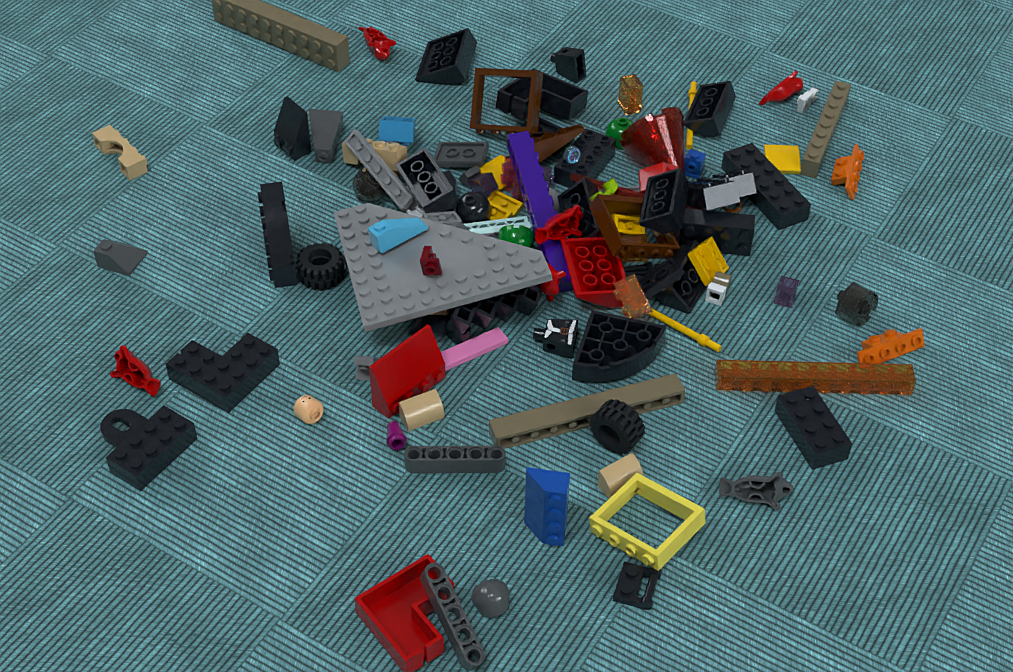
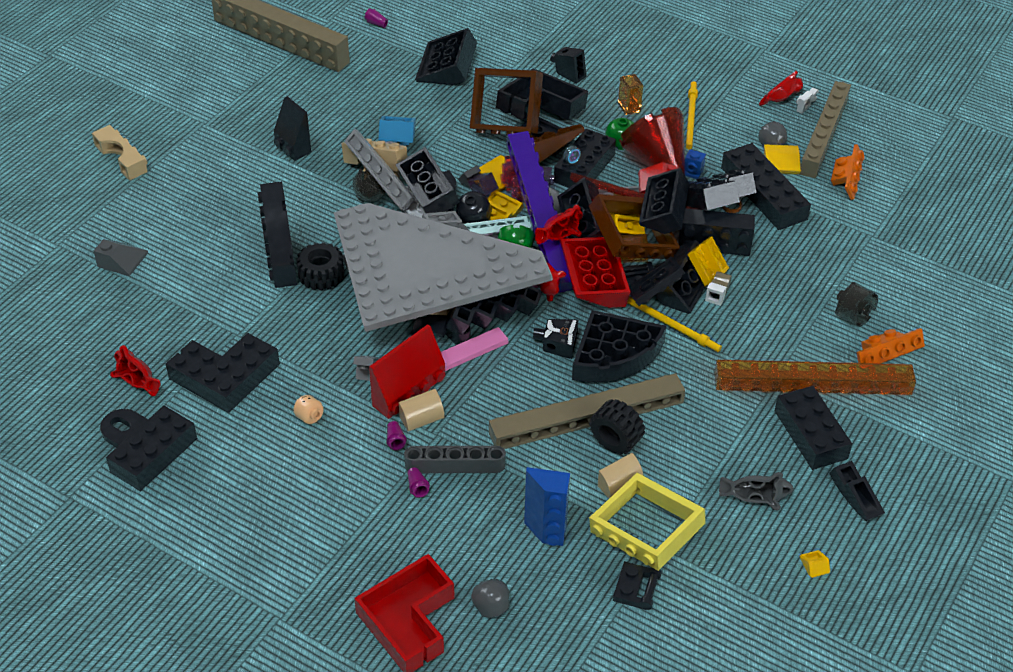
(326, 132): dark grey slope -> none
(374, 17): none -> magenta cone
(377, 42): red animal -> none
(392, 232): medium azure slope -> none
(417, 483): none -> magenta cone
(429, 263): dark red bracket -> none
(451, 628): dark grey beam -> none
(461, 154): dark grey tile -> none
(610, 188): lime bar -> none
(632, 297): clear orange brick -> none
(710, 108): black slope -> none
(773, 134): none -> dark grey hair
(786, 291): clear purple brick -> none
(815, 563): none -> yellow slope
(856, 491): none -> black slope

